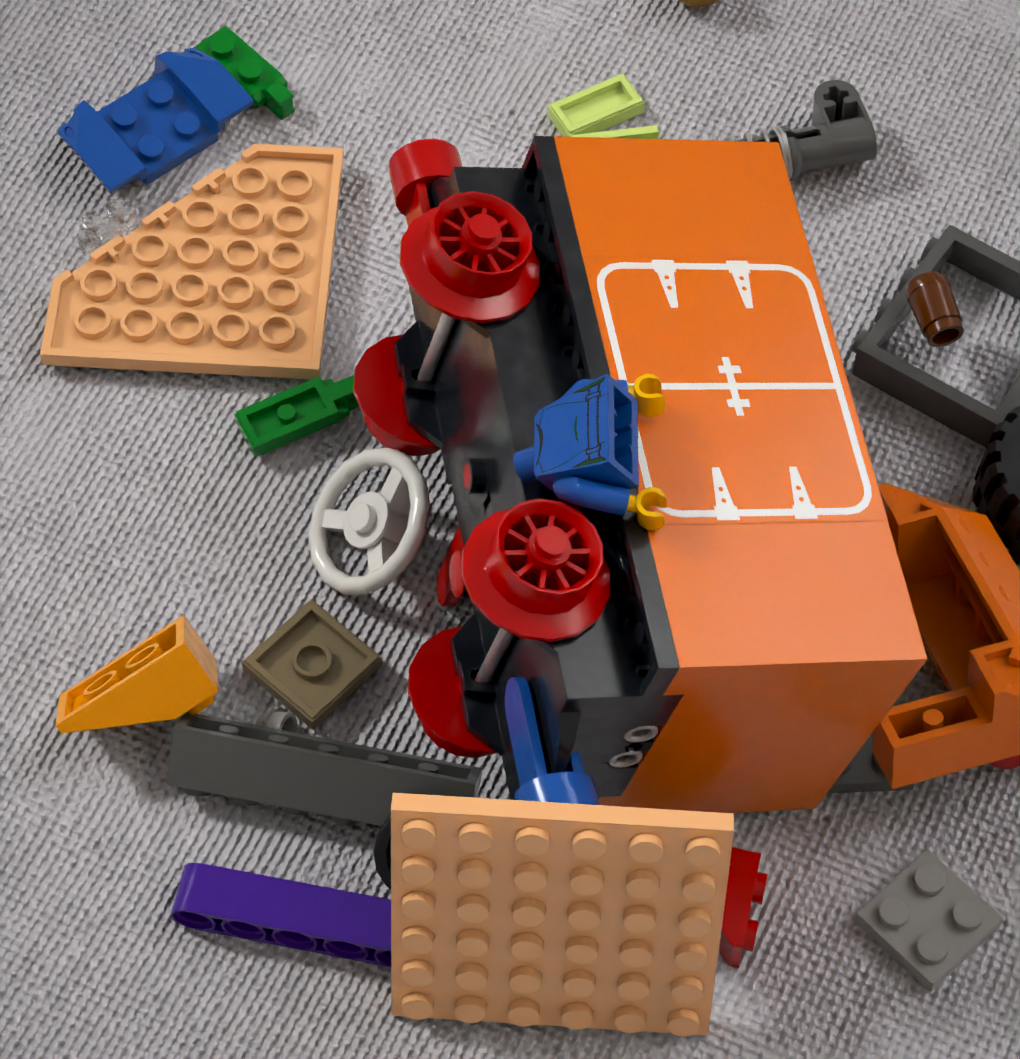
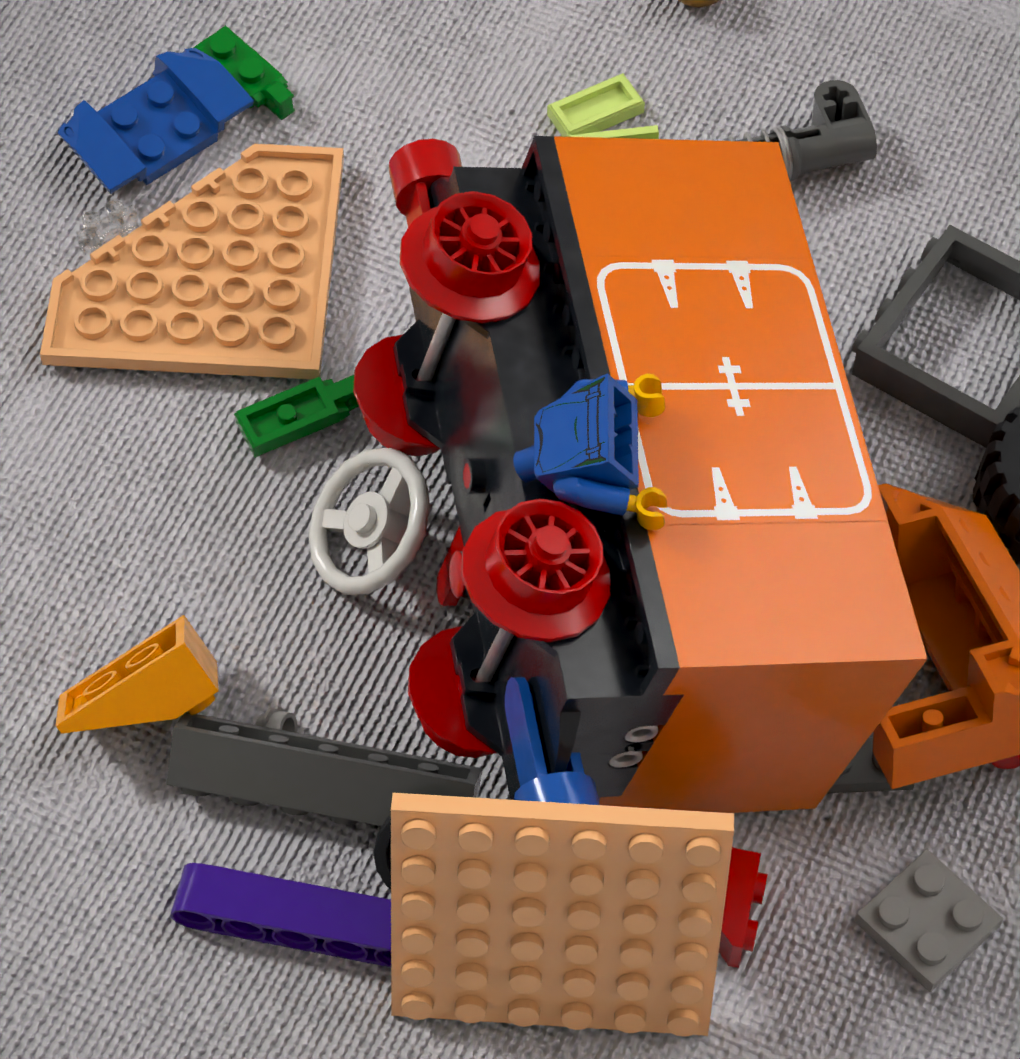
(312, 664): dark tan plate -> none
(935, 308): reddish brown piece -> none

